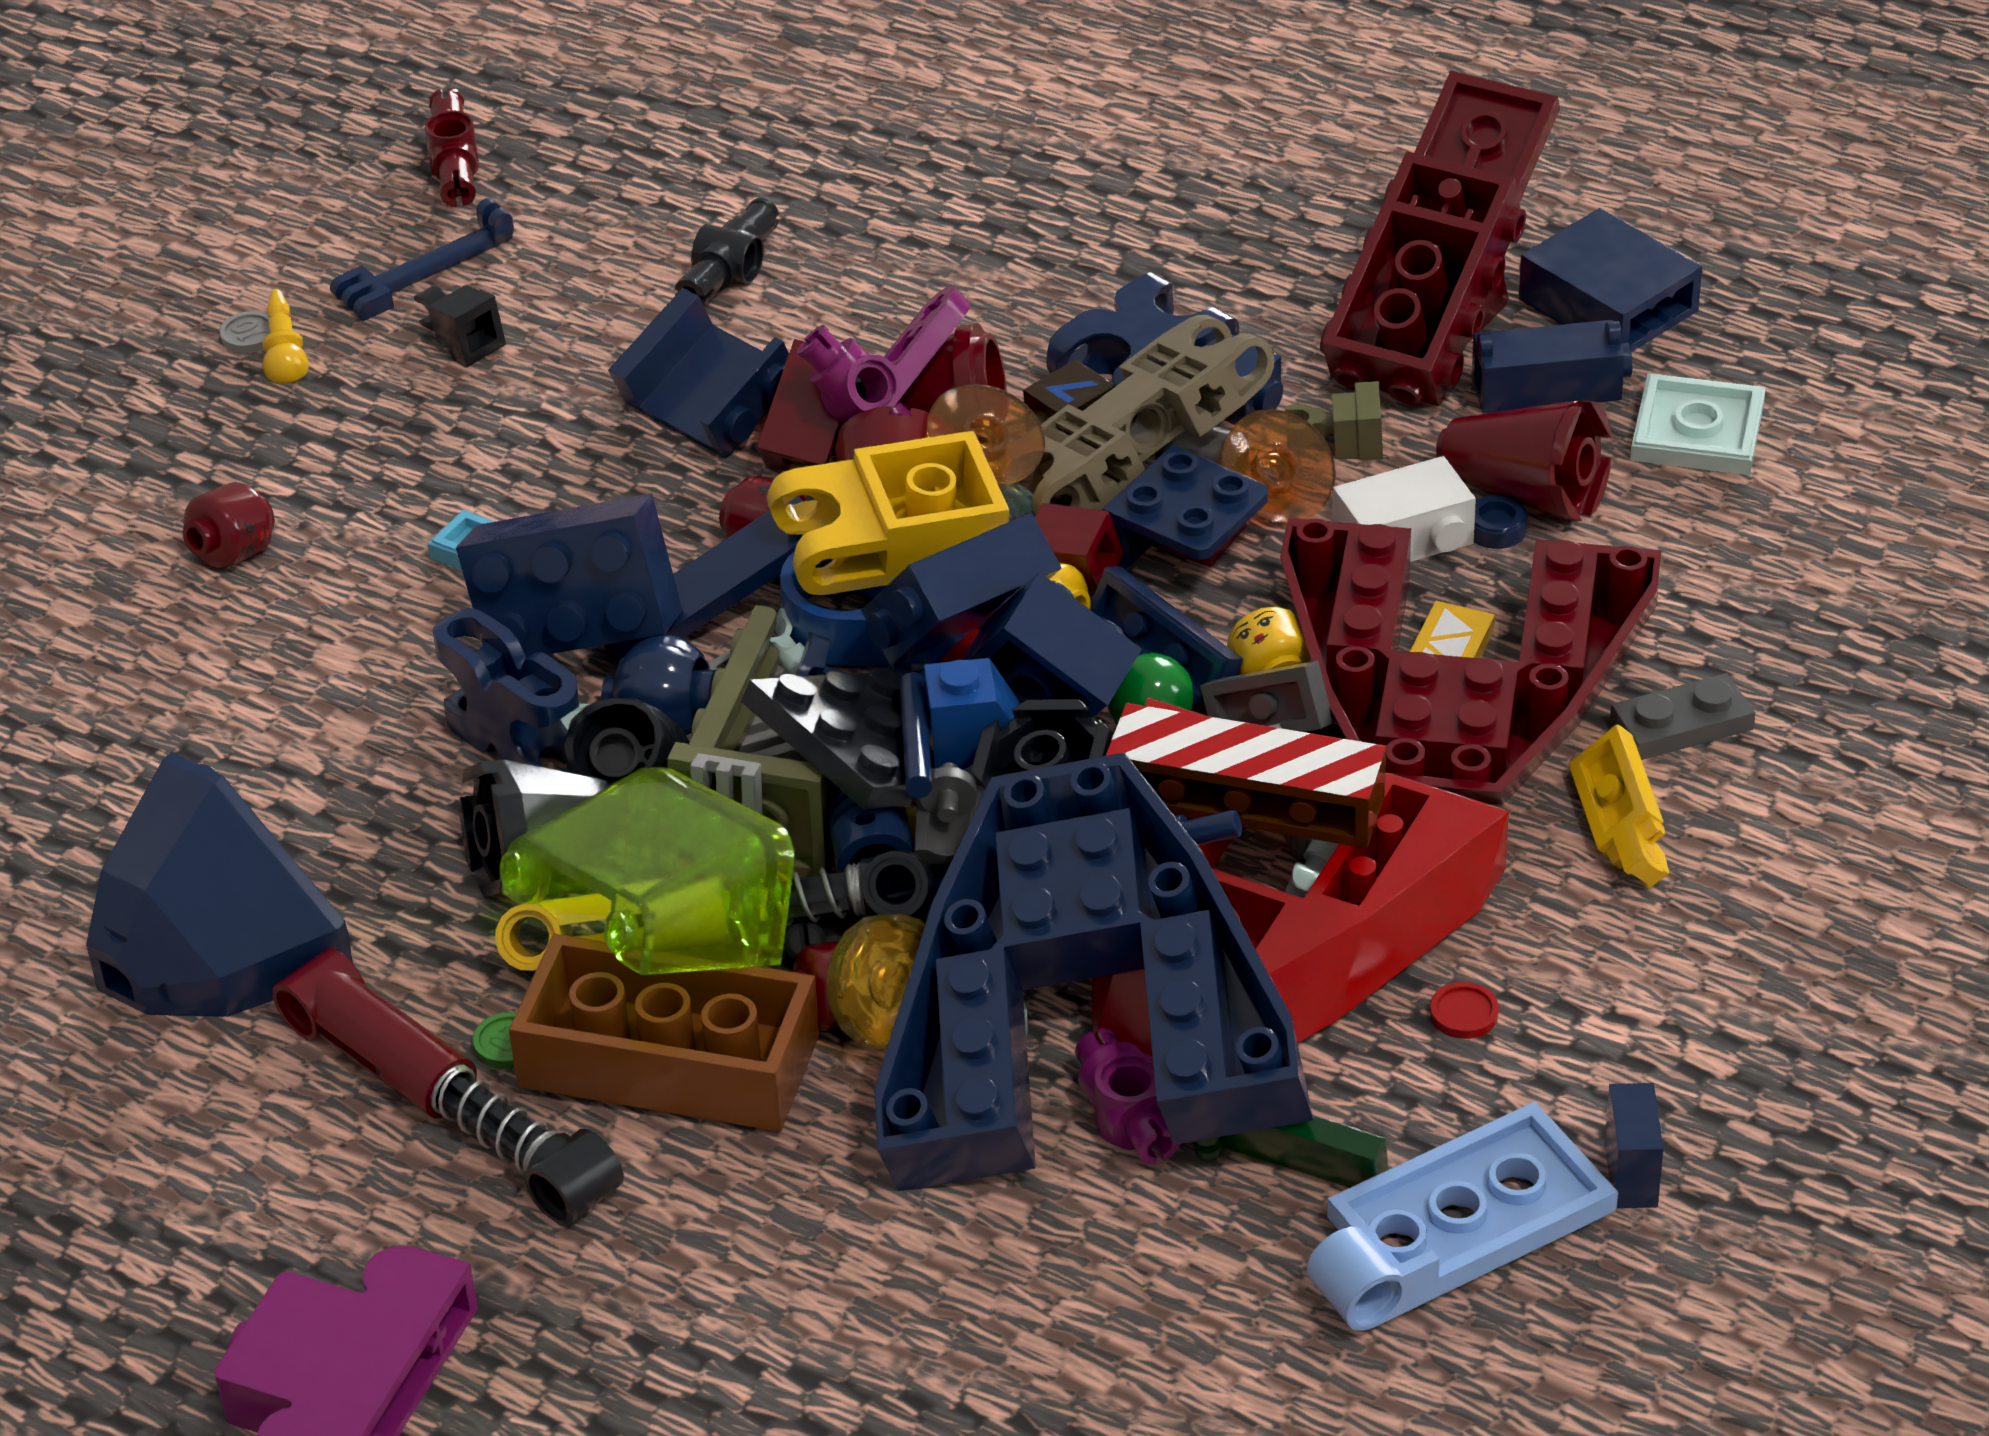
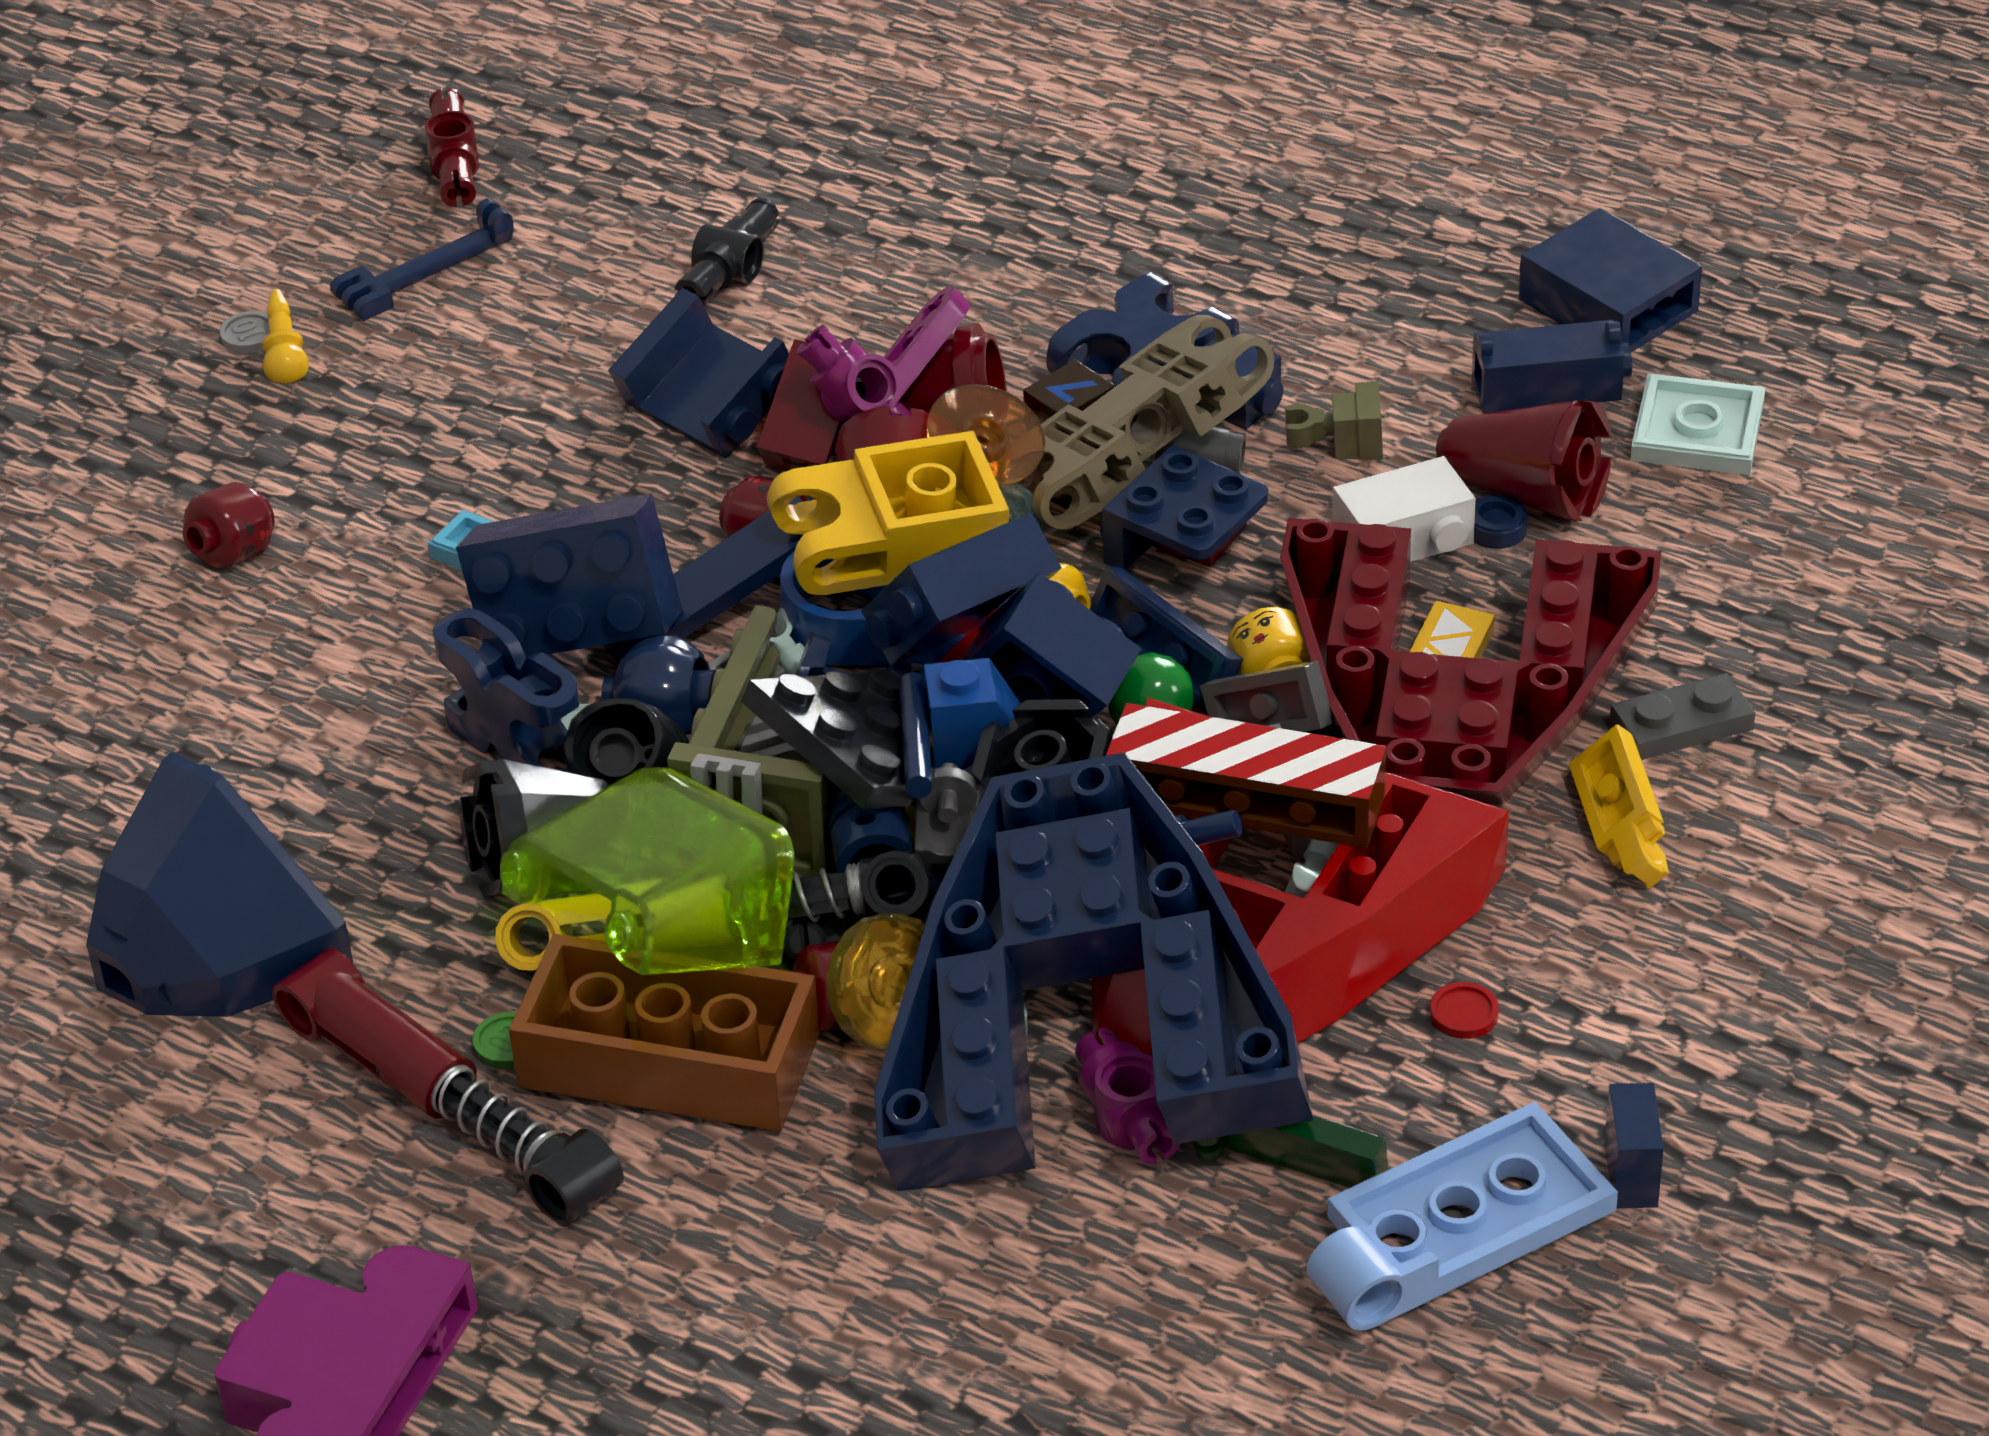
(463, 322): black piece -> none
(1081, 539): dark red brick -> none
(1295, 454): clear orange dish -> none
(1440, 242): dark red wedge -> none

